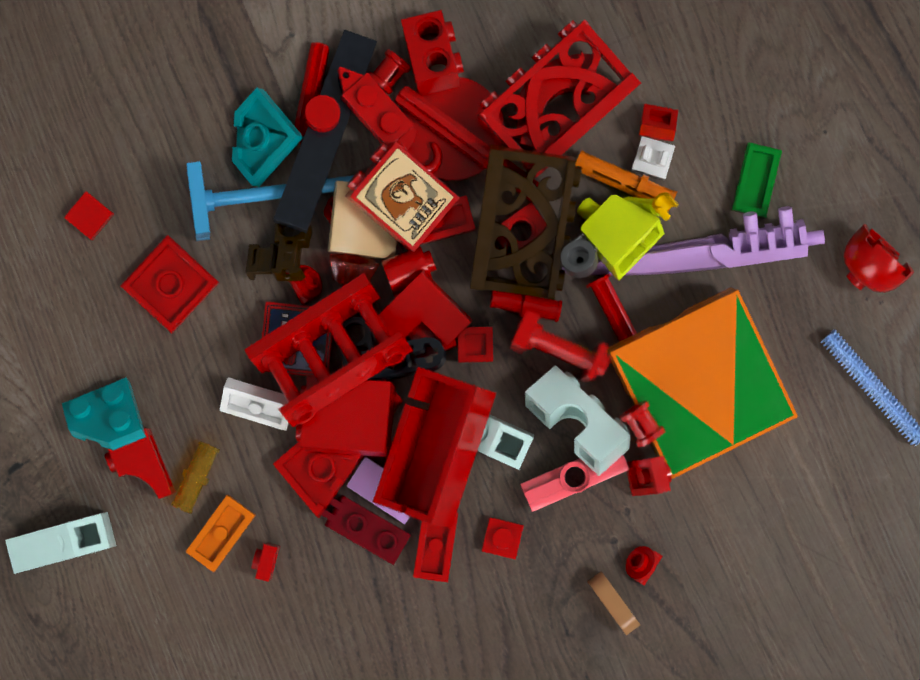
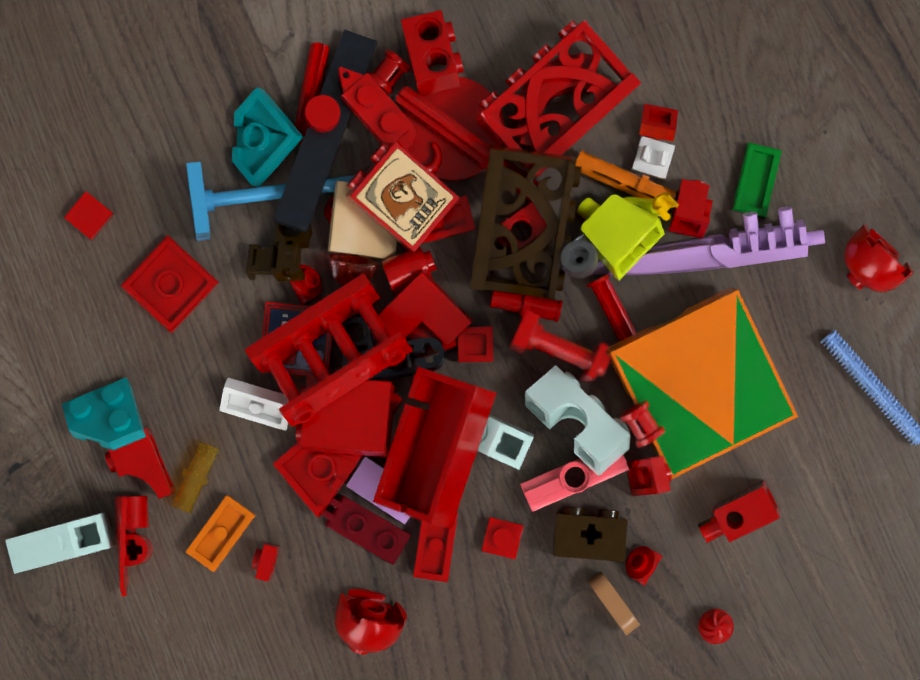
(130, 515): none -> red panel
(367, 622): none -> red cylinder
(607, 547): none -> dark brown brick
(694, 209): none -> red brick
(716, 626): none -> red plate
(754, 504): none -> red torso

